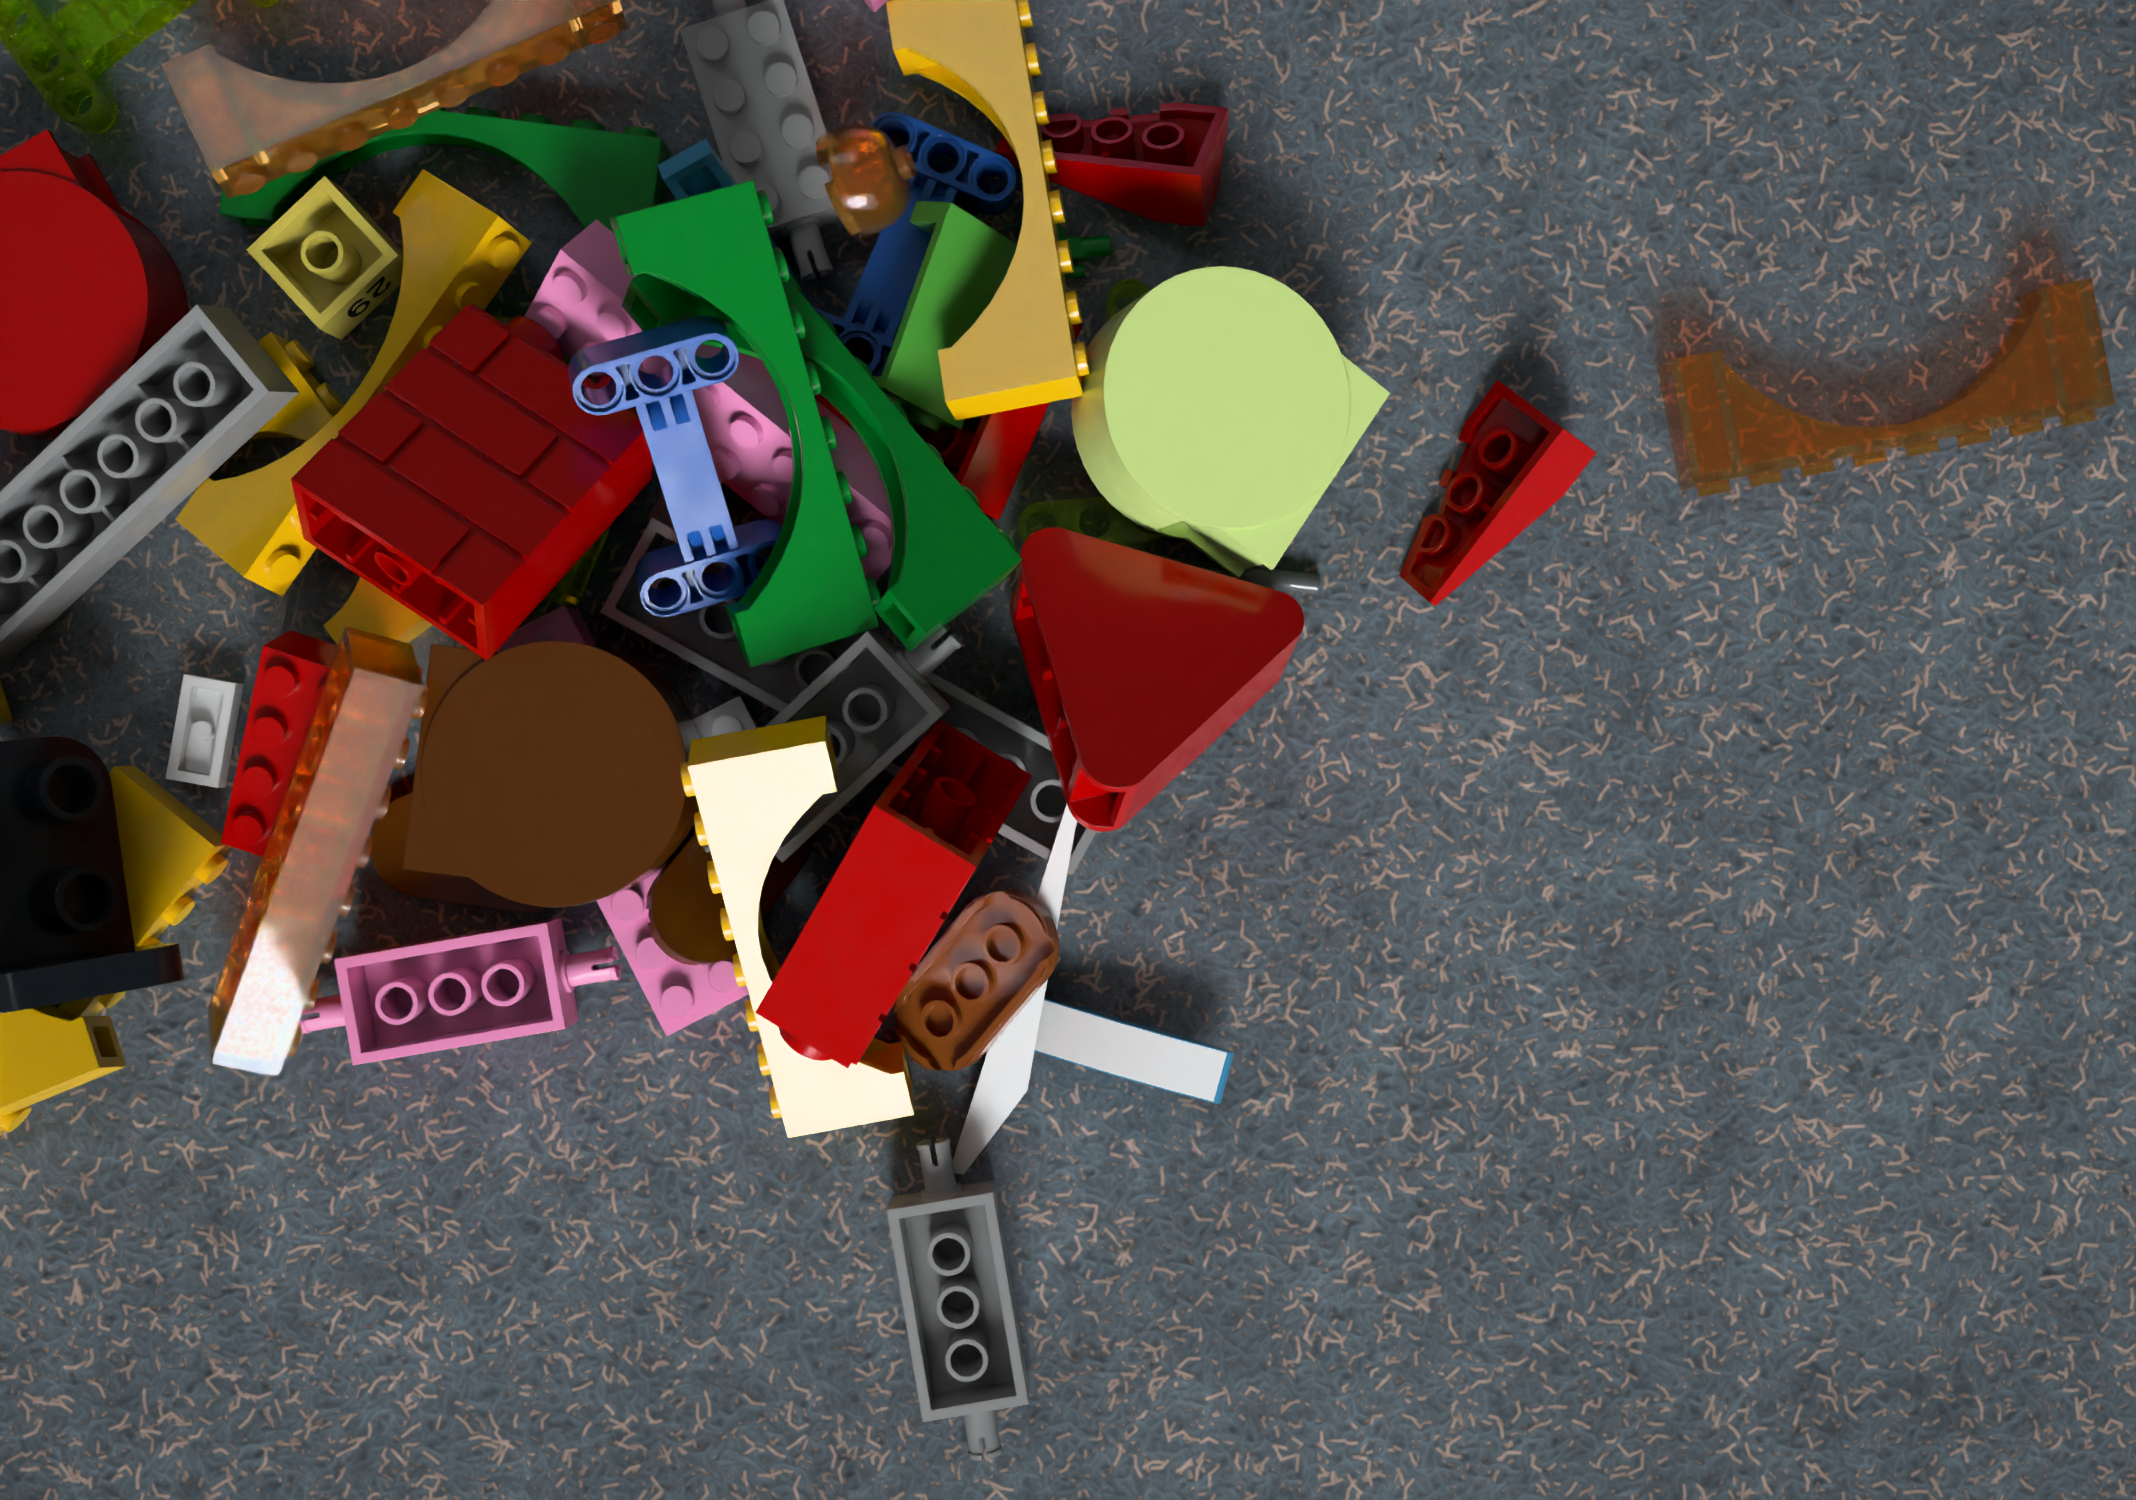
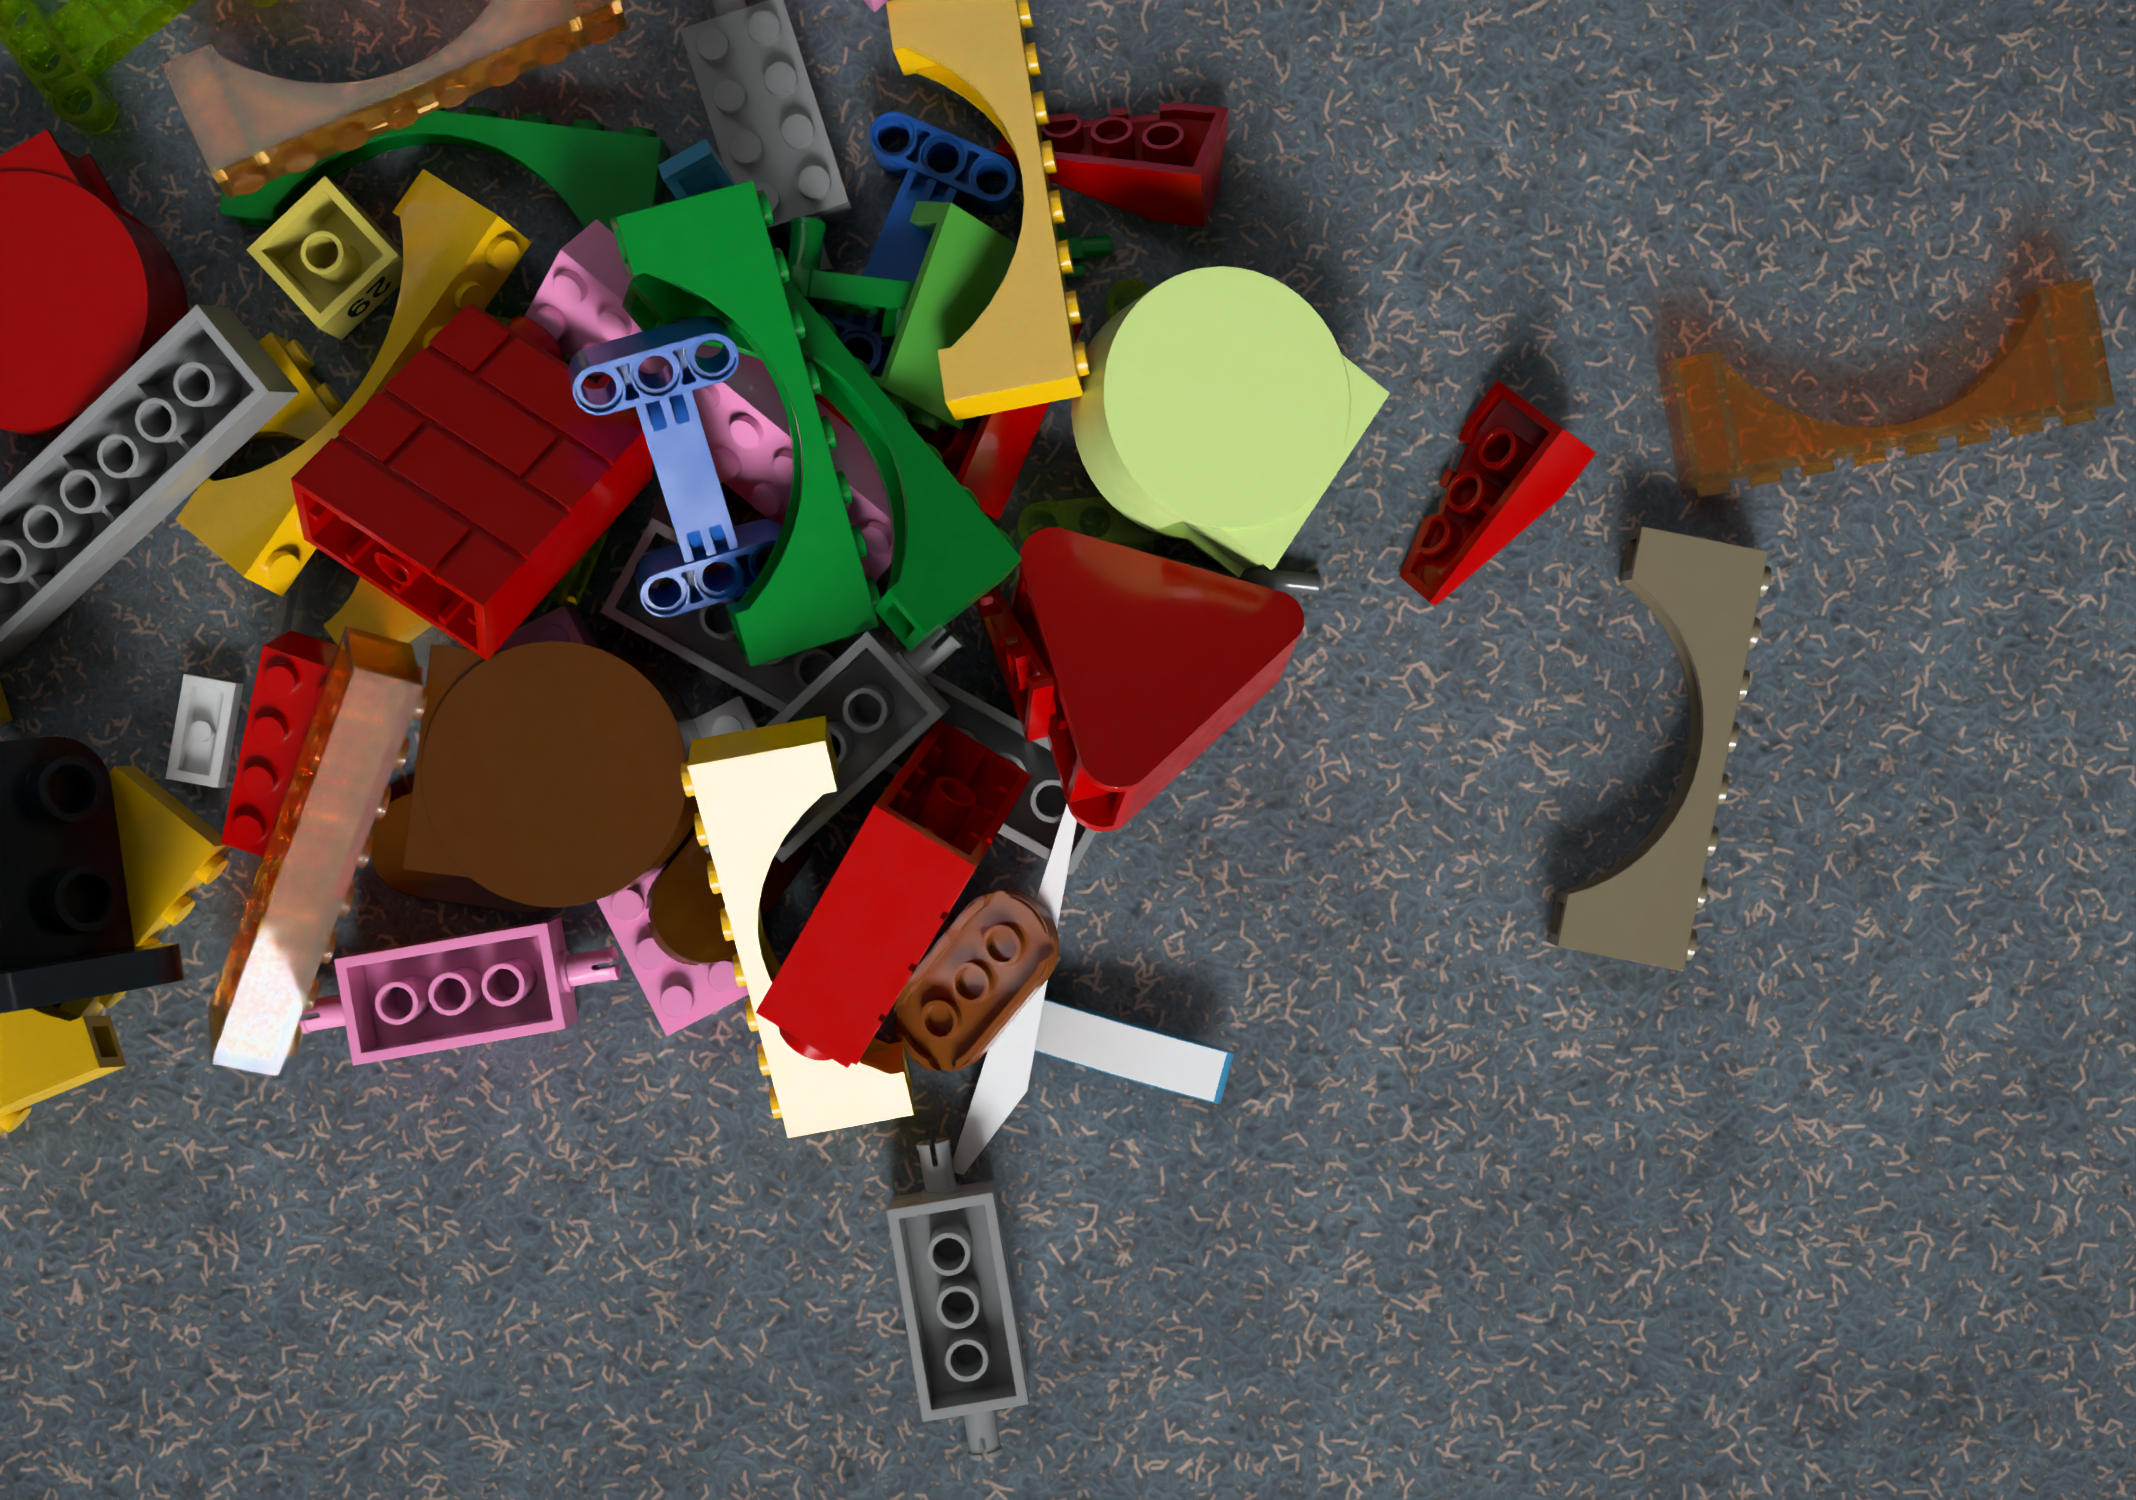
(840, 291): none -> green beam
(868, 177): clear orange cylinder -> none
(1020, 666): none -> red wing
(1707, 605): none -> dark tan arch

